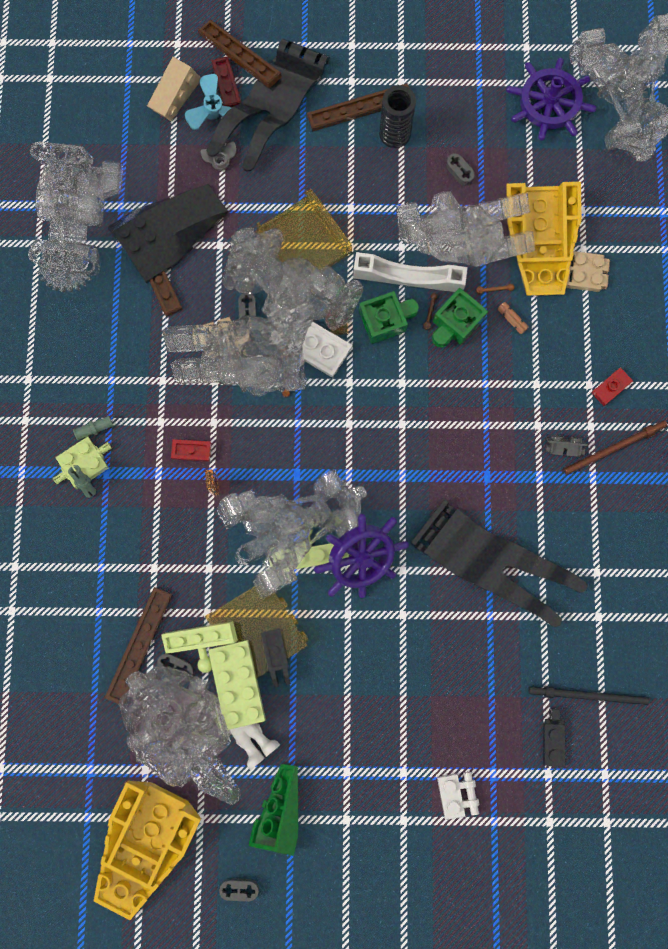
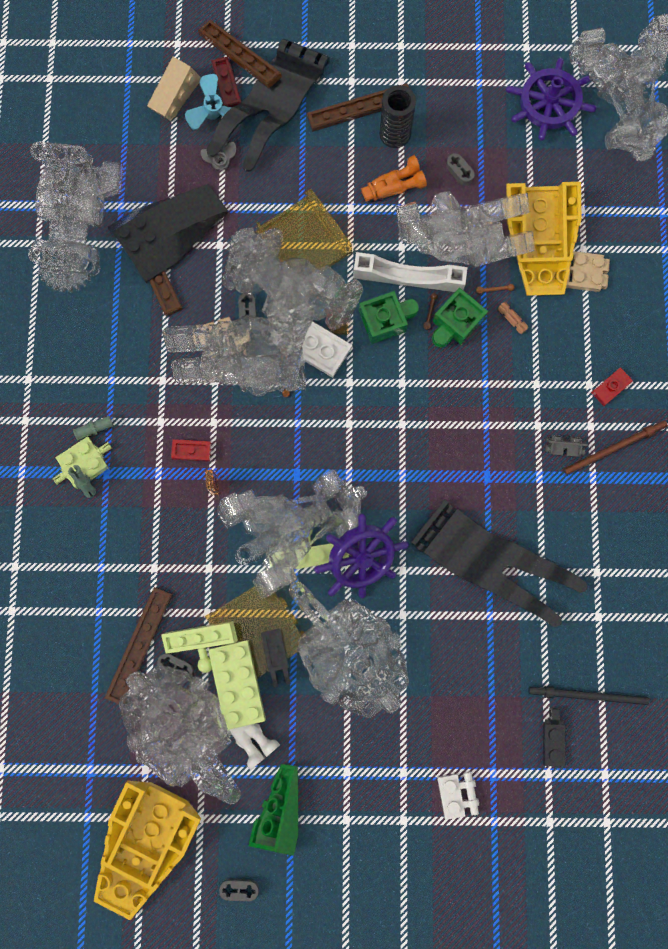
(340, 639): none -> clear piece
(391, 183): none -> orange piece

